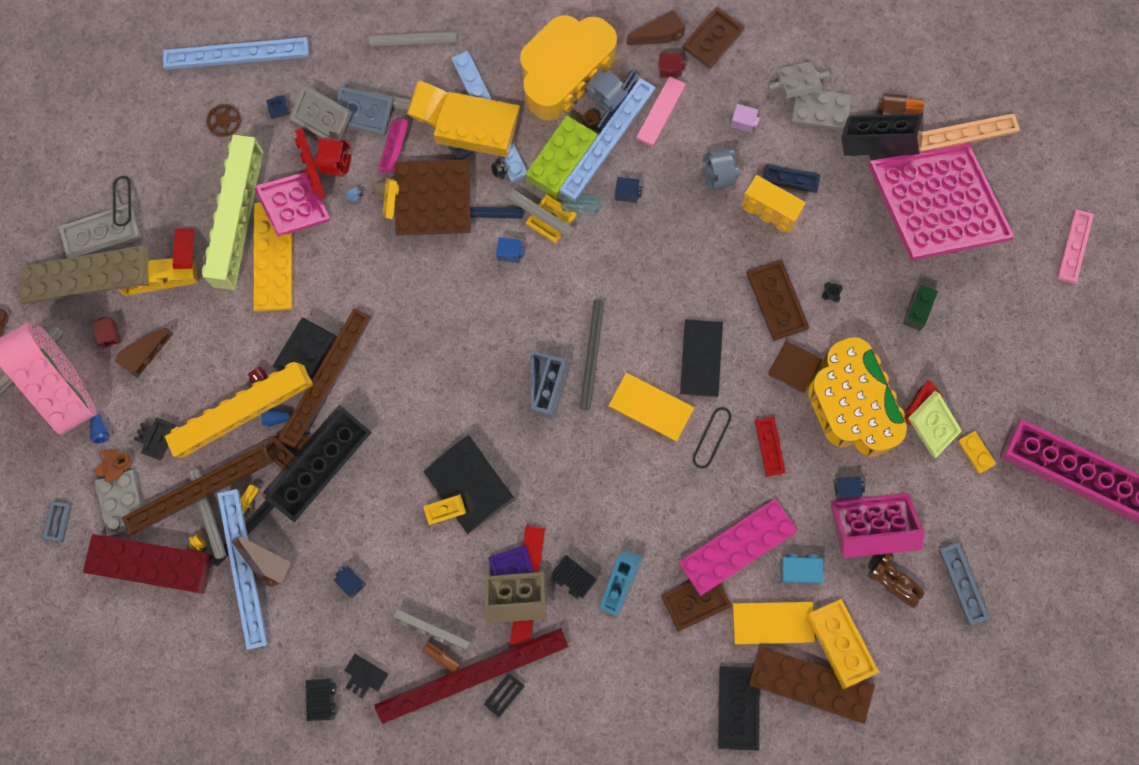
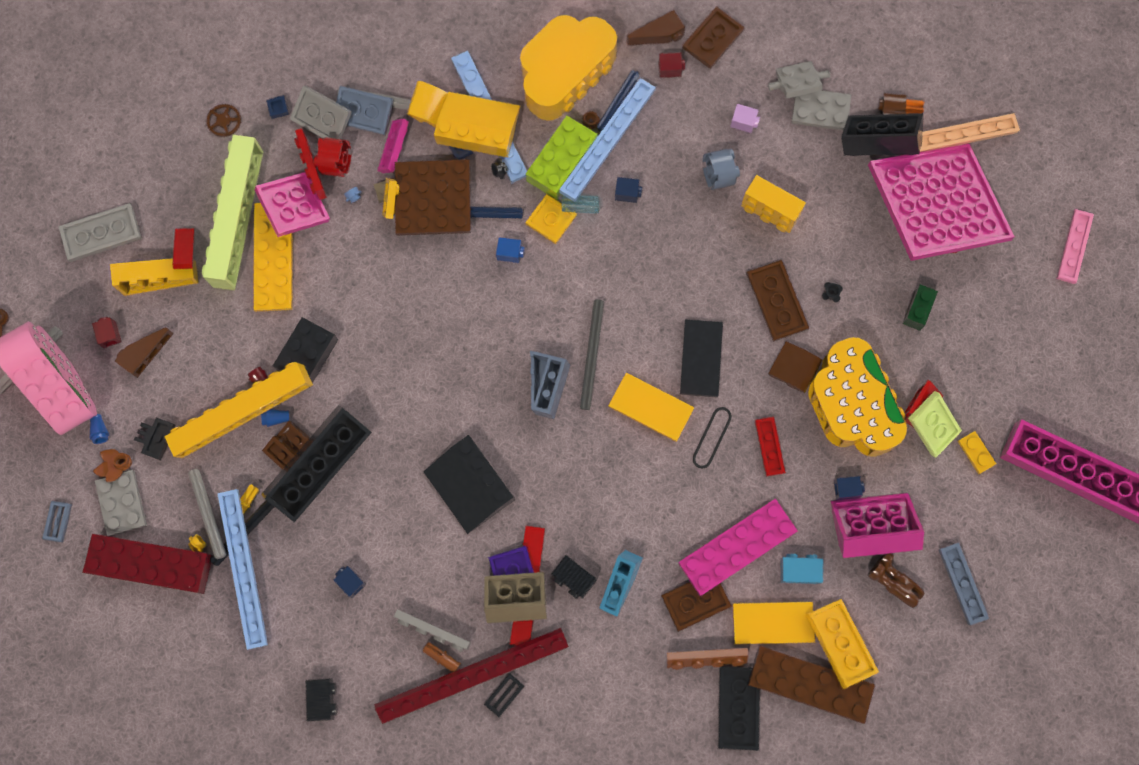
(84, 275): dark tan plate -> none
(114, 201): black piece -> none
(197, 490): reddish brown tile -> none
(235, 53): light blue plate -> none
(263, 563): slope -> none
(324, 378): reddish brown plate -> none
(364, 675): black hinge -> none
(412, 38): light grey axle -> none
(444, 509): yellow plate -> none
(541, 214): light grey axle -> none
(605, 90): sand blue brick -> none
(661, 111): bright pink tile -> none
(703, 658): none -> dark orange plate
(792, 178): dark blue tile -> none

